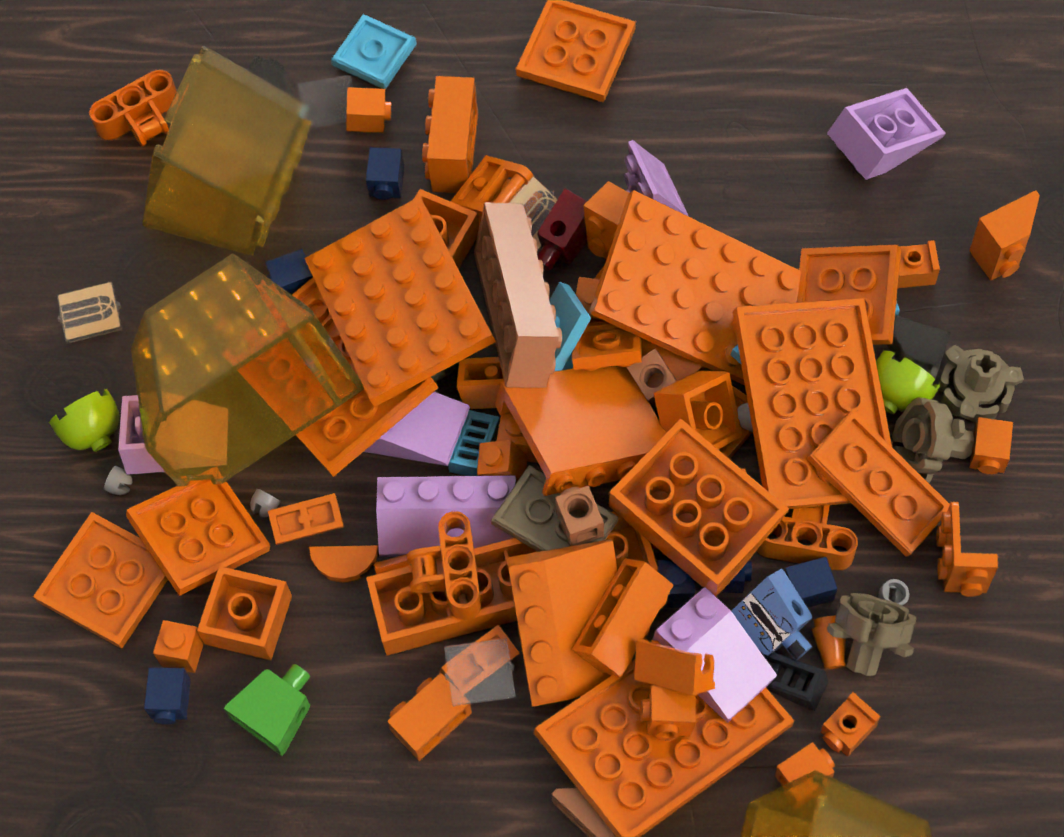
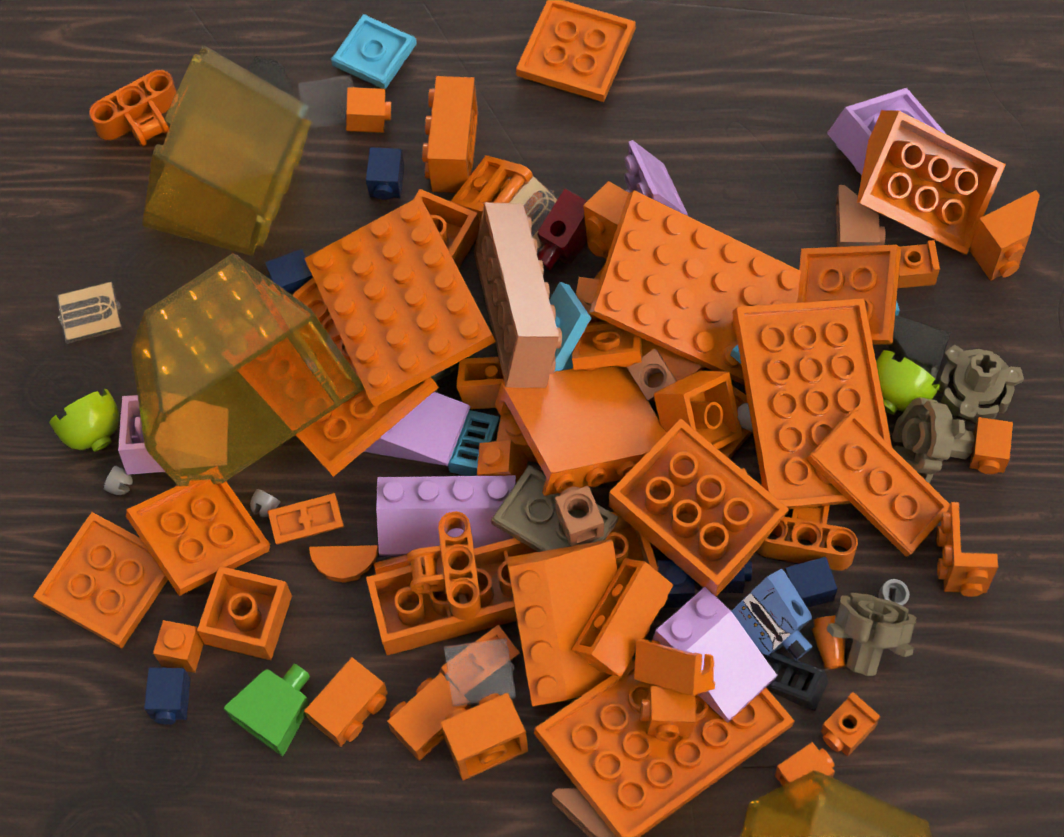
(347, 702): none -> orange brick
(484, 735): none -> orange brick
(856, 223): none -> nougat slope
(927, 180): none -> orange slope

